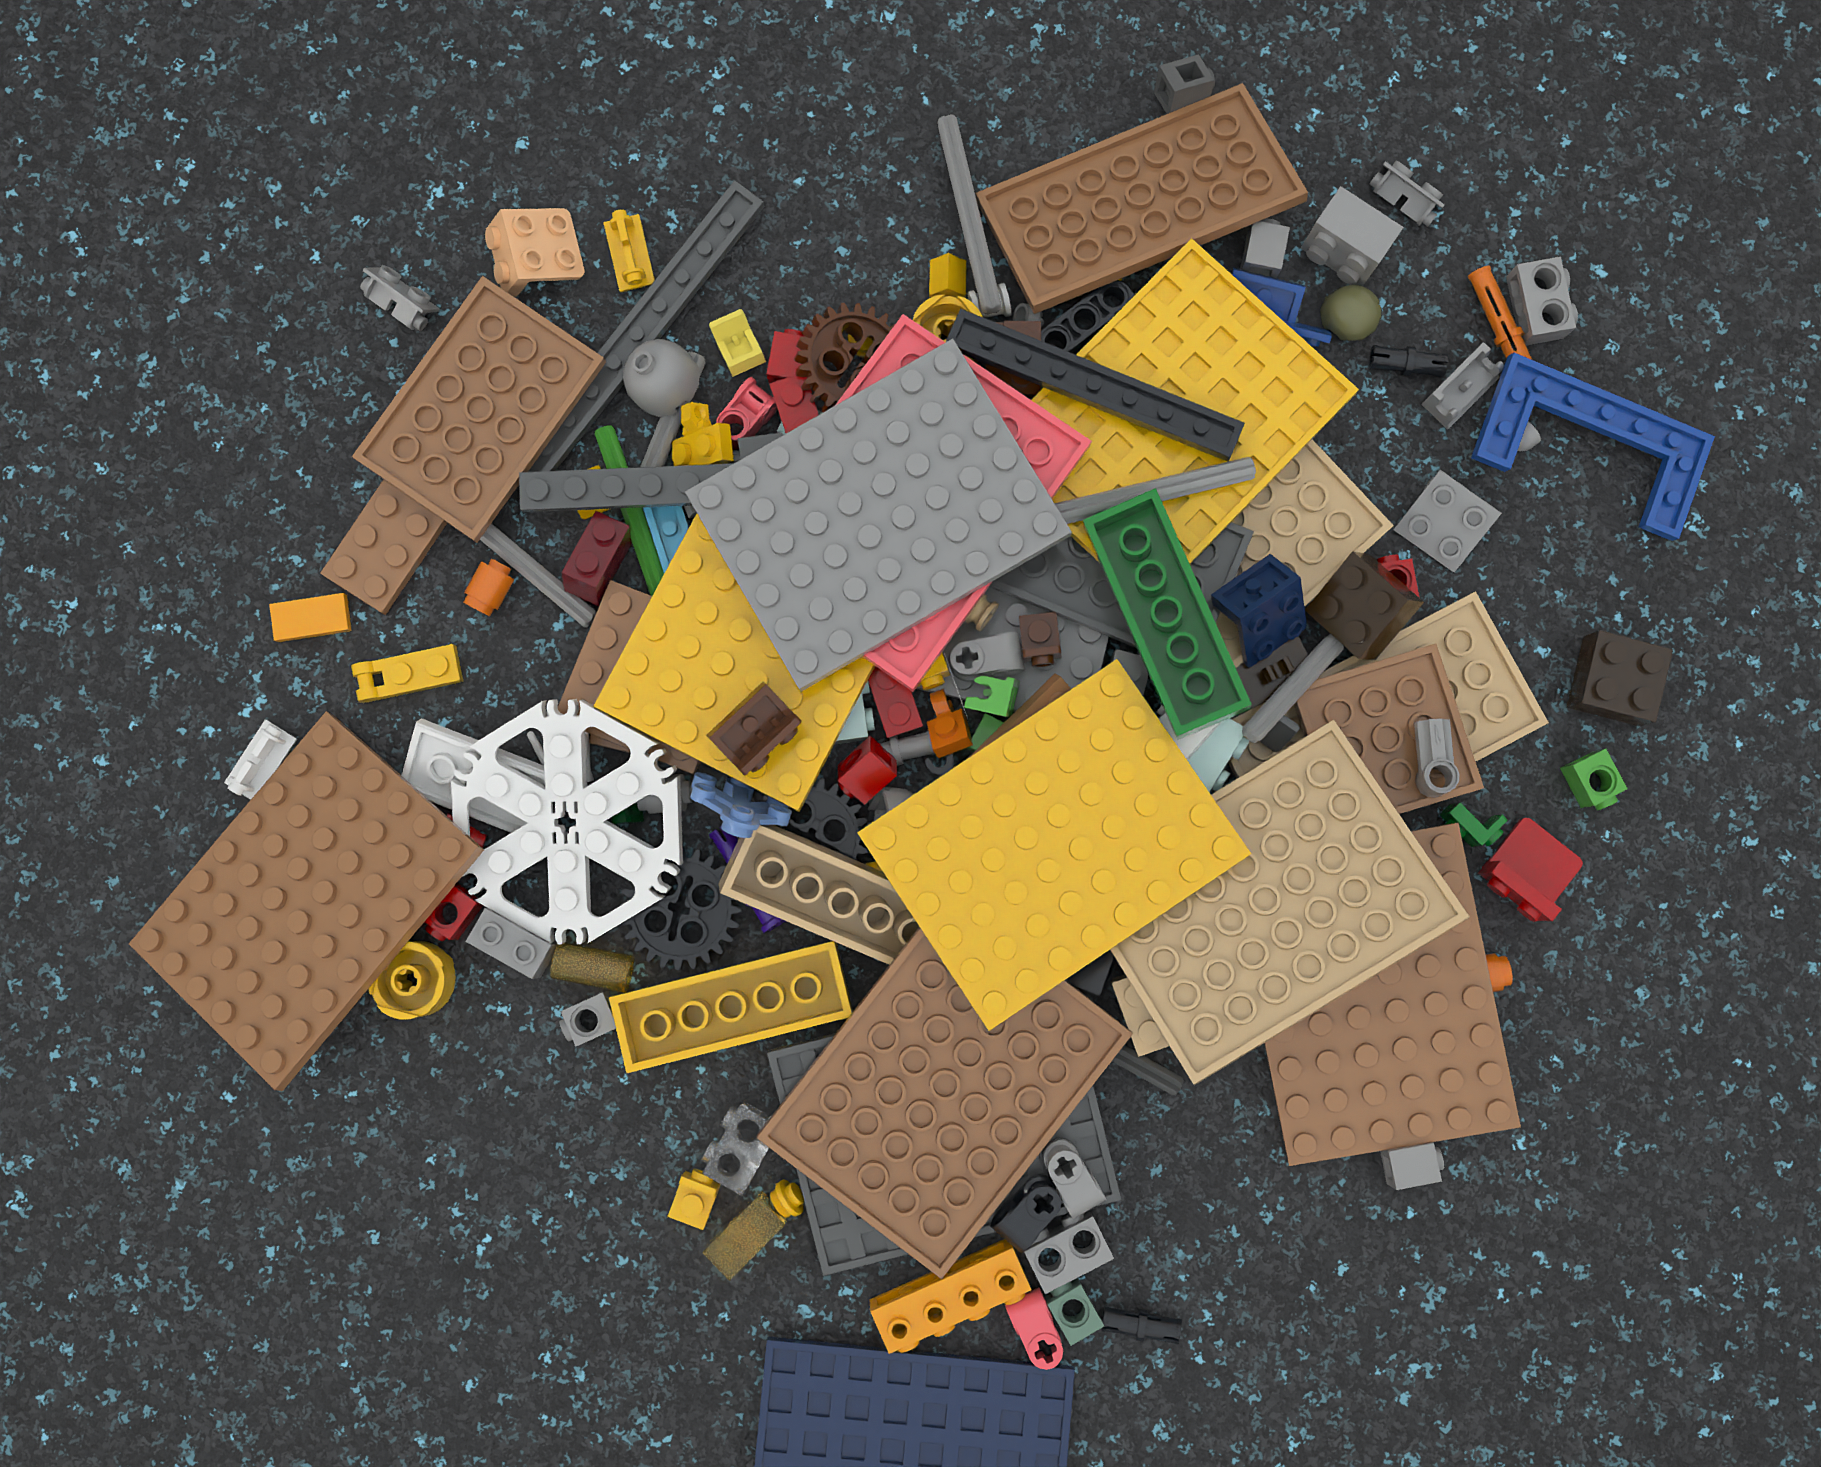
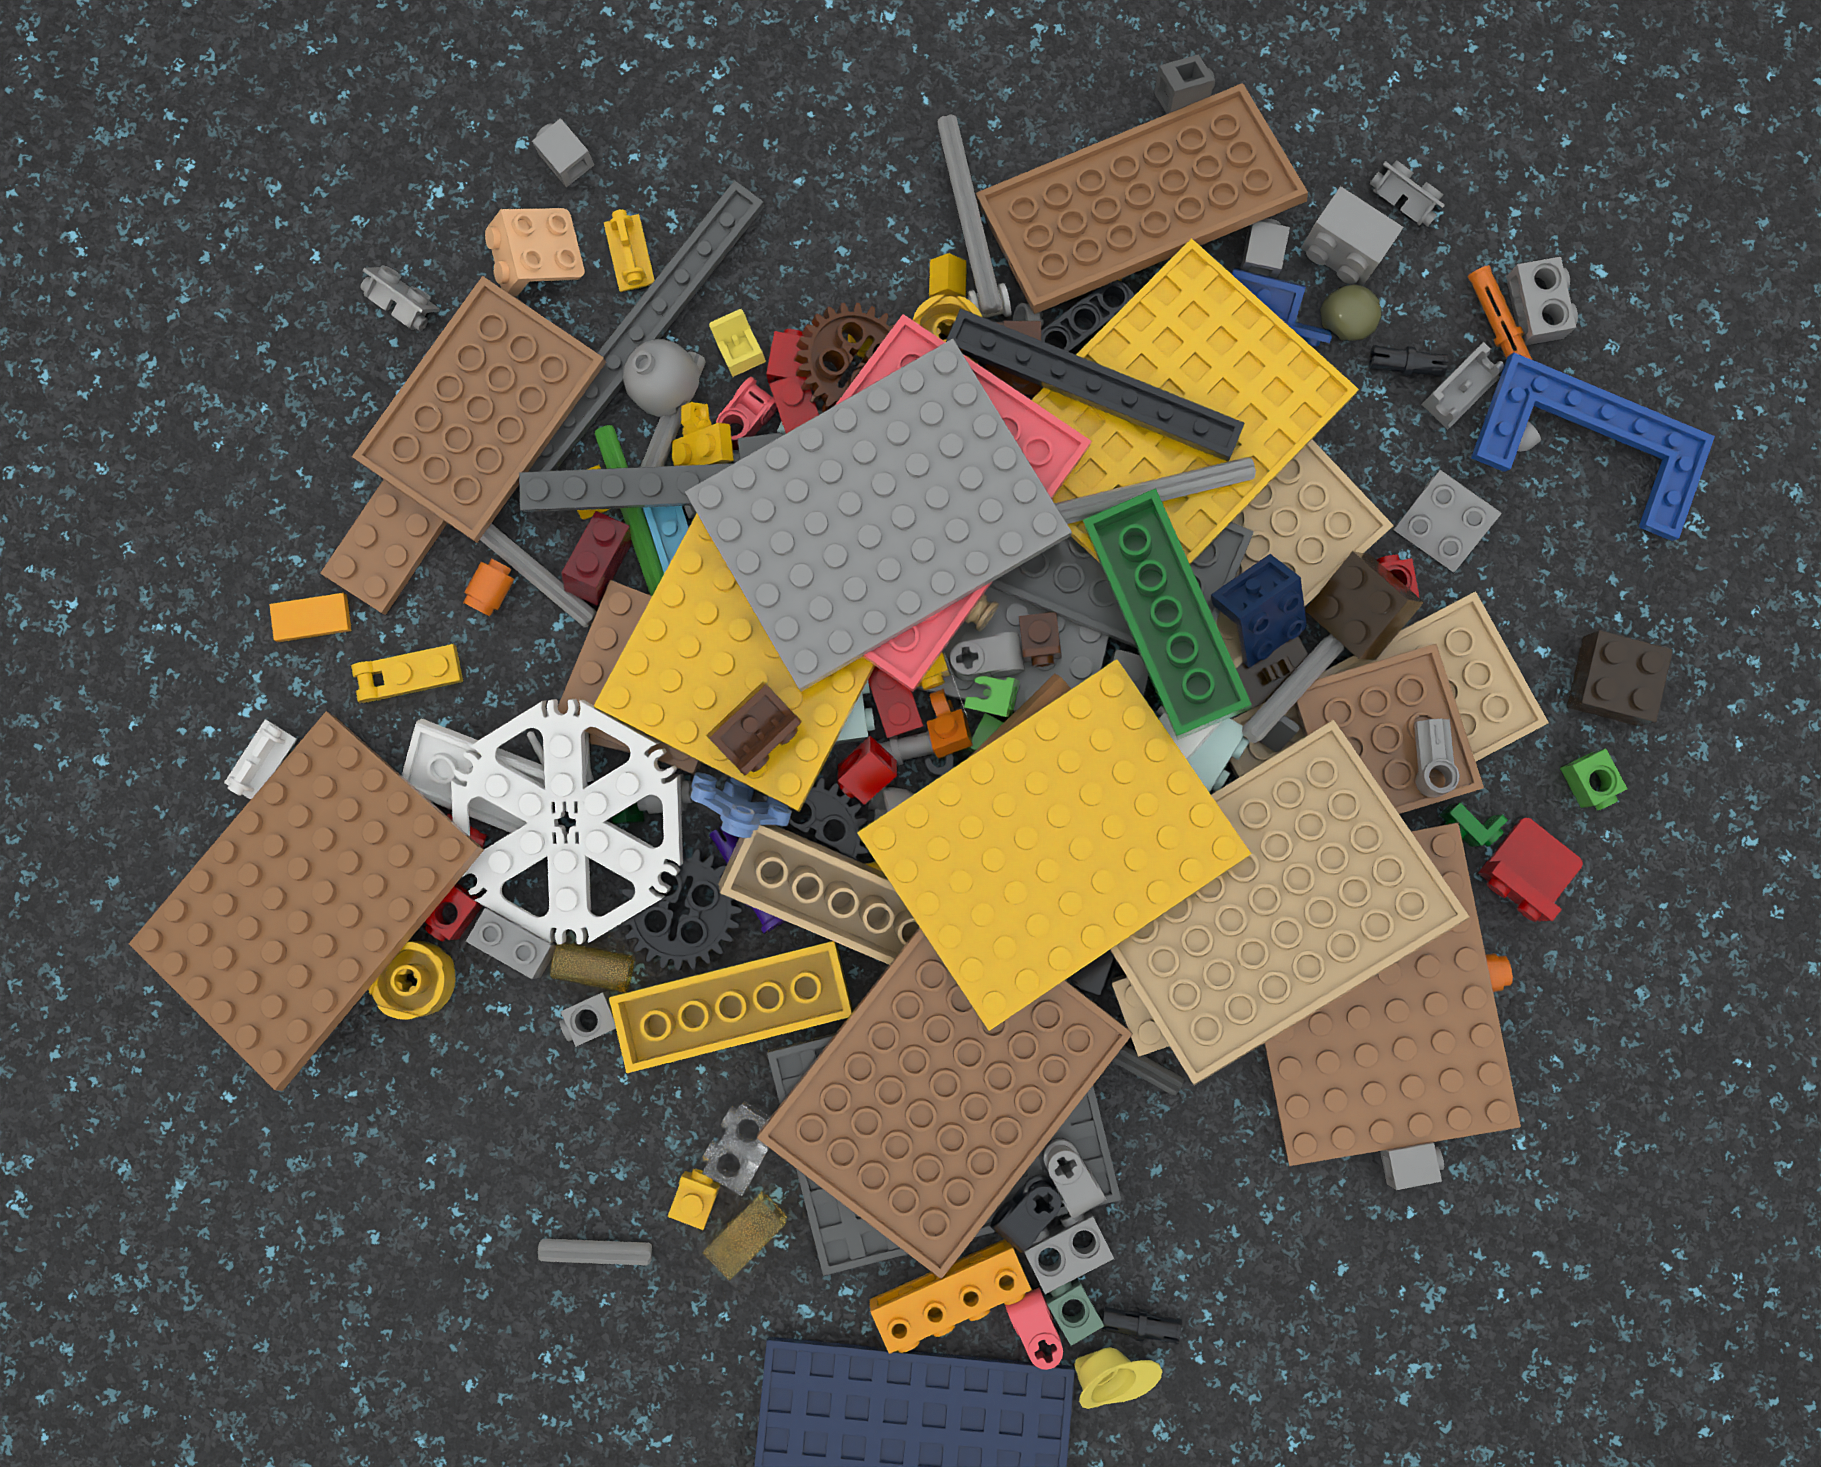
(562, 152): none -> light grey brick
(595, 1252): none -> light grey axle
(787, 1199): yellow plate -> none
(1113, 1378): none -> light yellow piece

